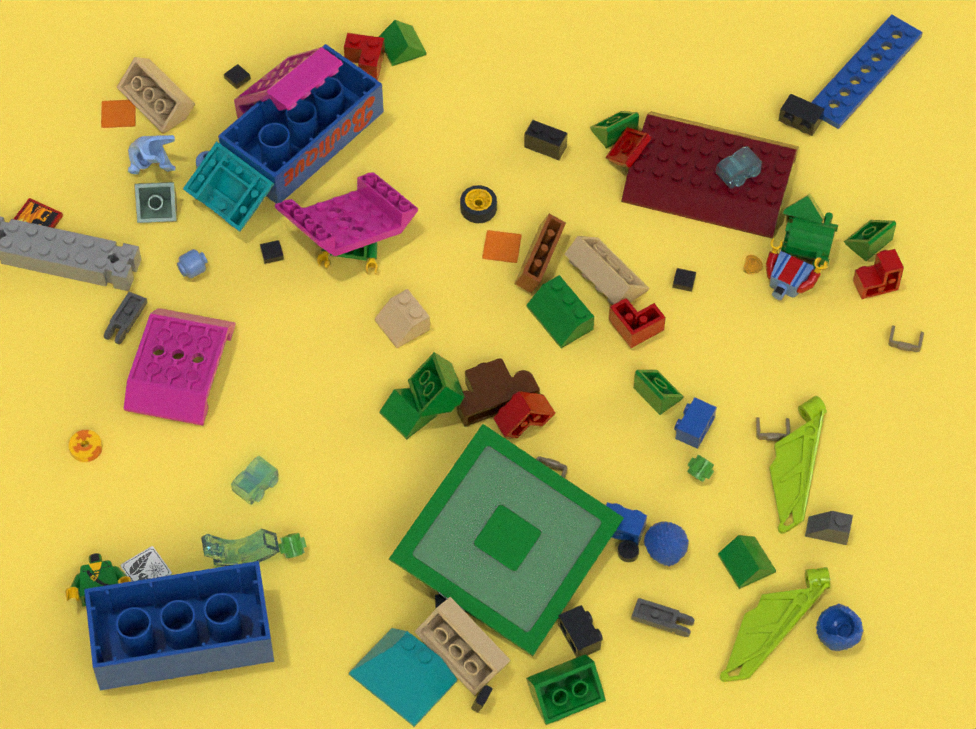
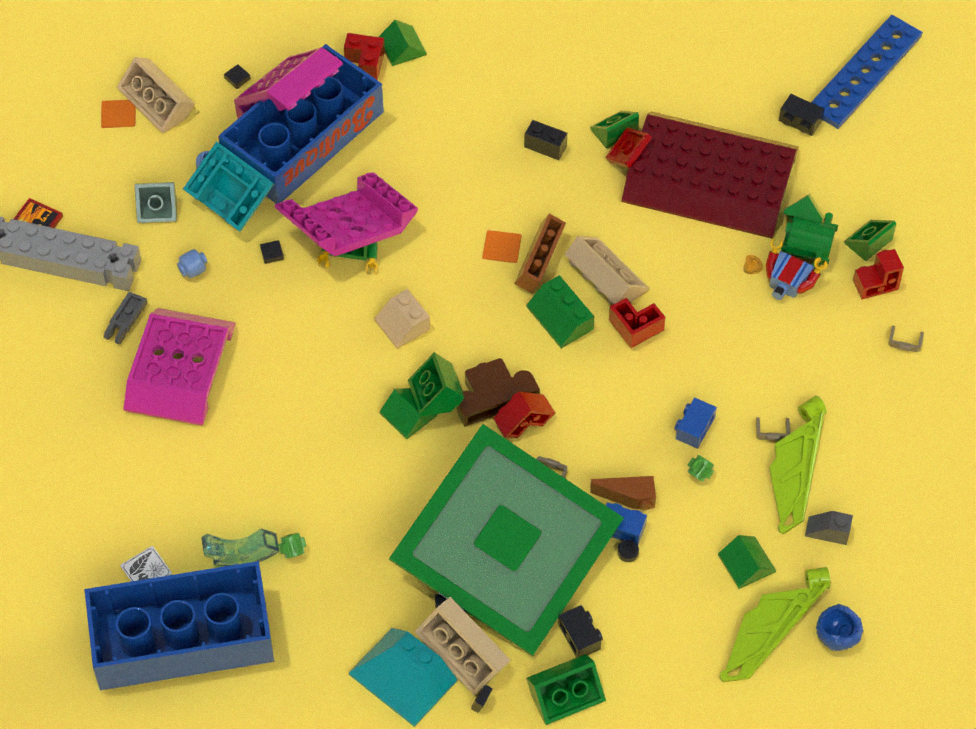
(88, 453): yellow piece -> none
(93, 575): torso -> none
(149, 150): light blue piece -> none
(255, 480): clear light blue brick -> none
(478, 204): wheel -> none
(628, 491): none -> dark orange slope
(656, 390): green slope -> none
(661, 617): dark grey hinge -> none
(666, 543): blue hair -> none
(684, 279): black tile -> none
(739, 167): clear light blue brick -> none

